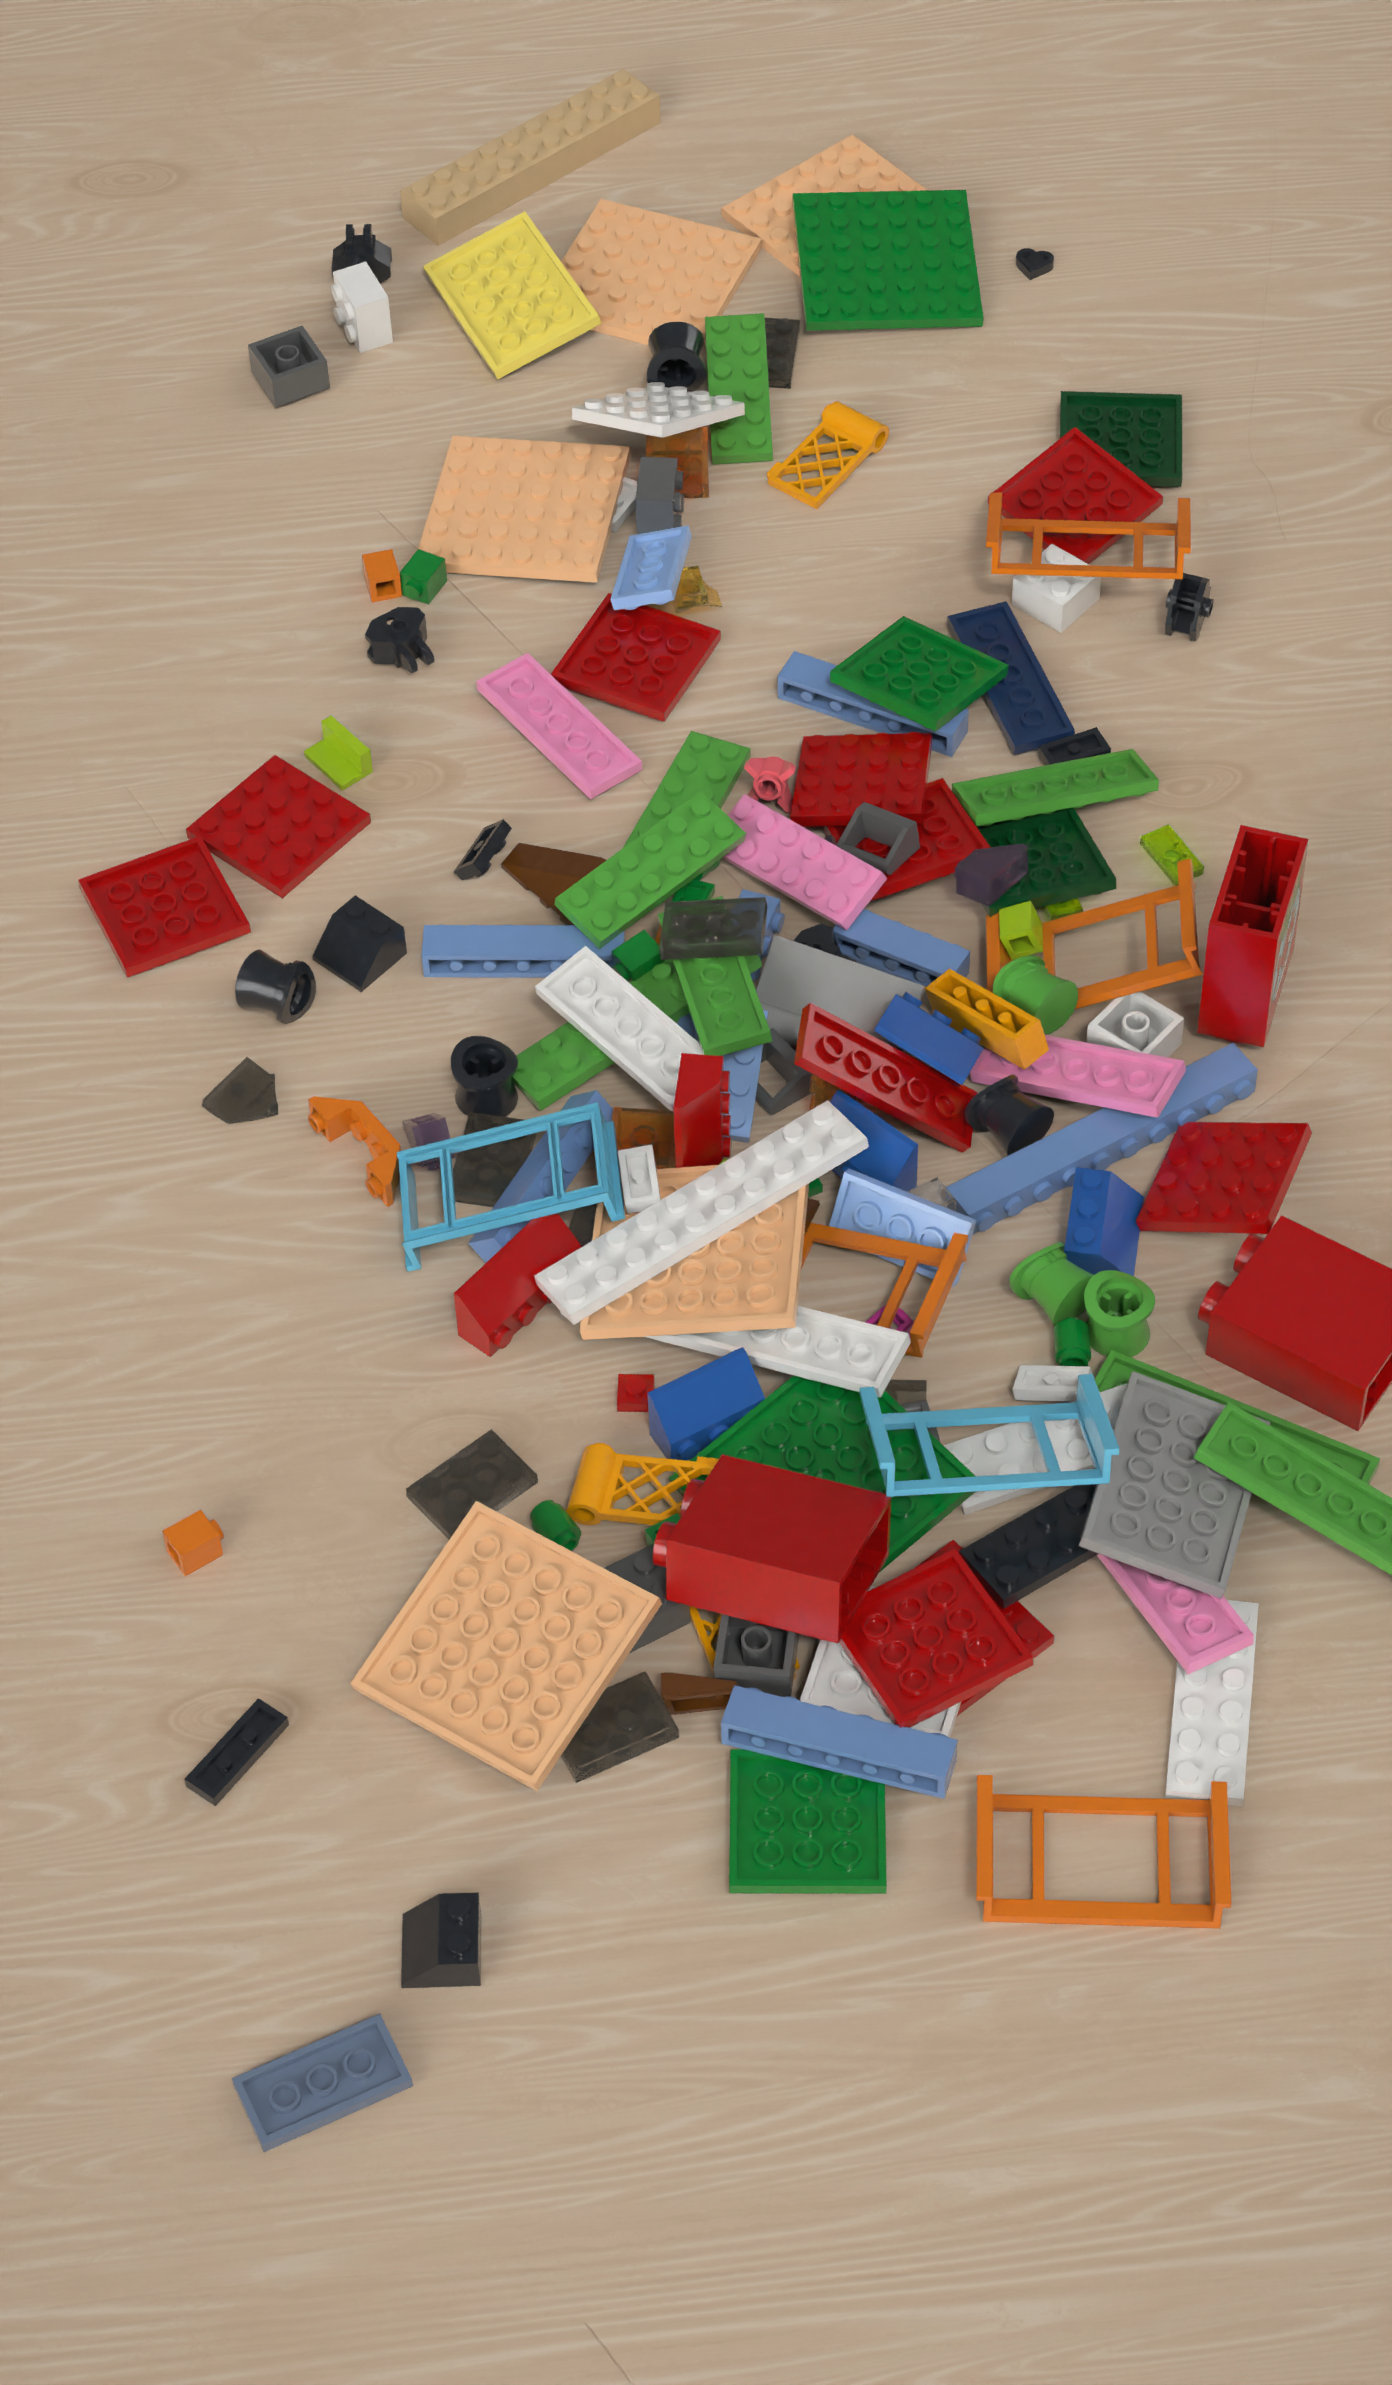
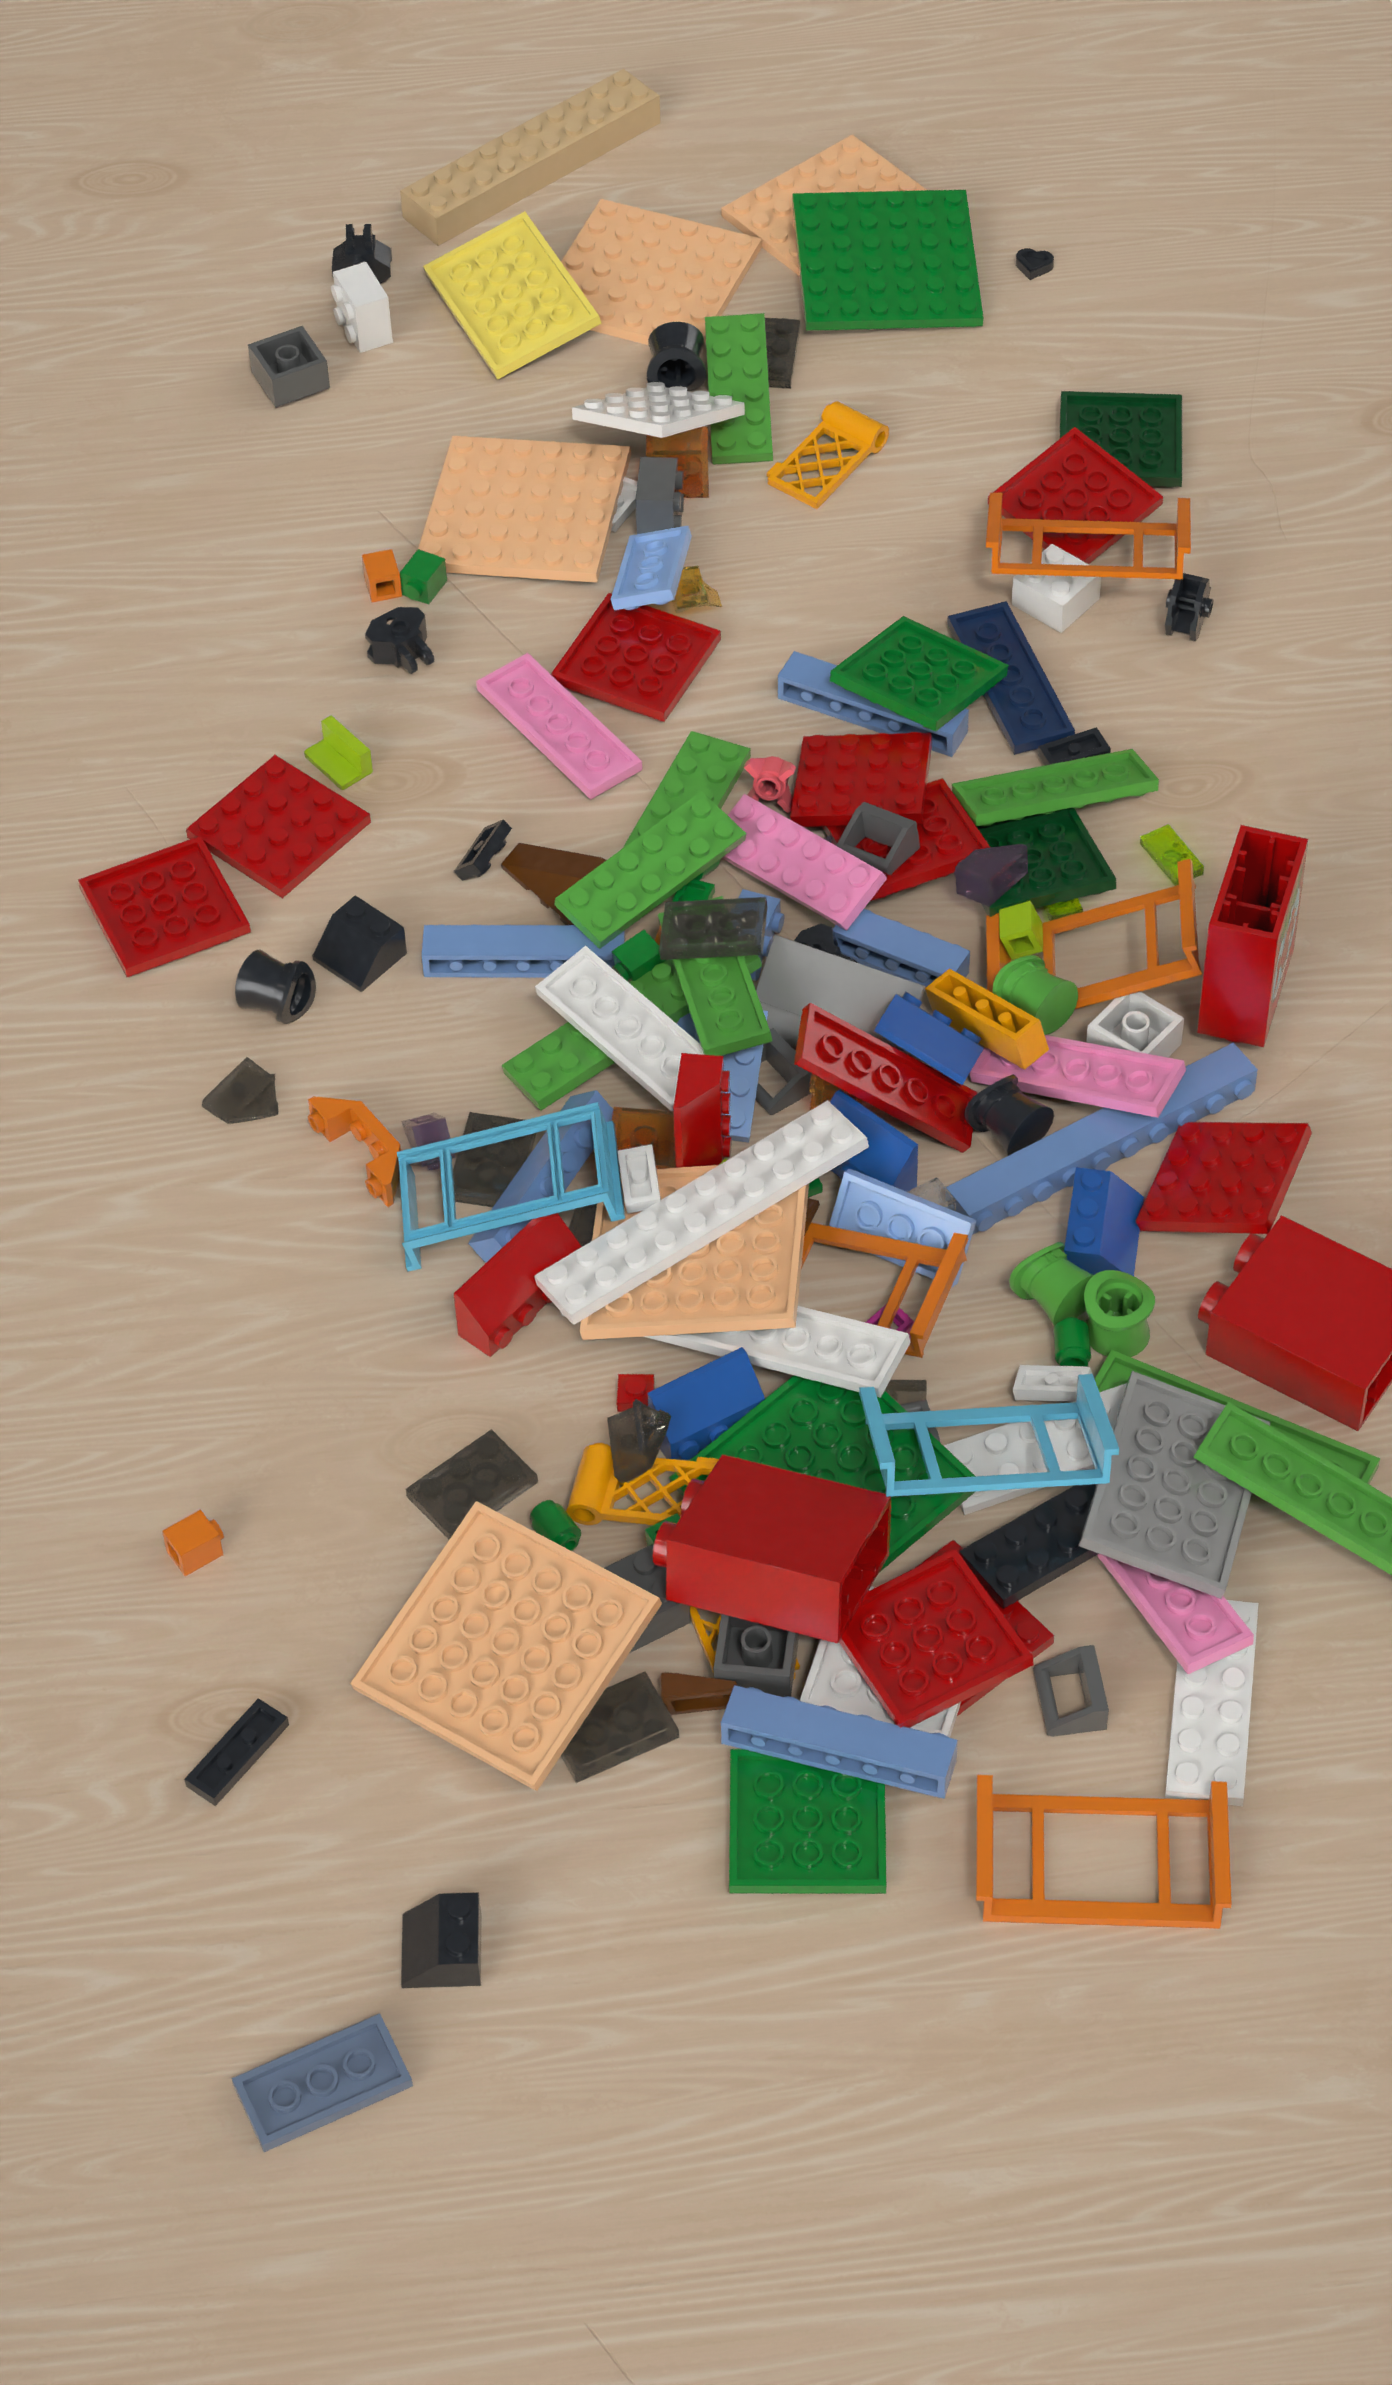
(484, 1076): black hat -> none
(636, 1439): none -> clear smoke slope
(1095, 1715): none -> dark grey tile

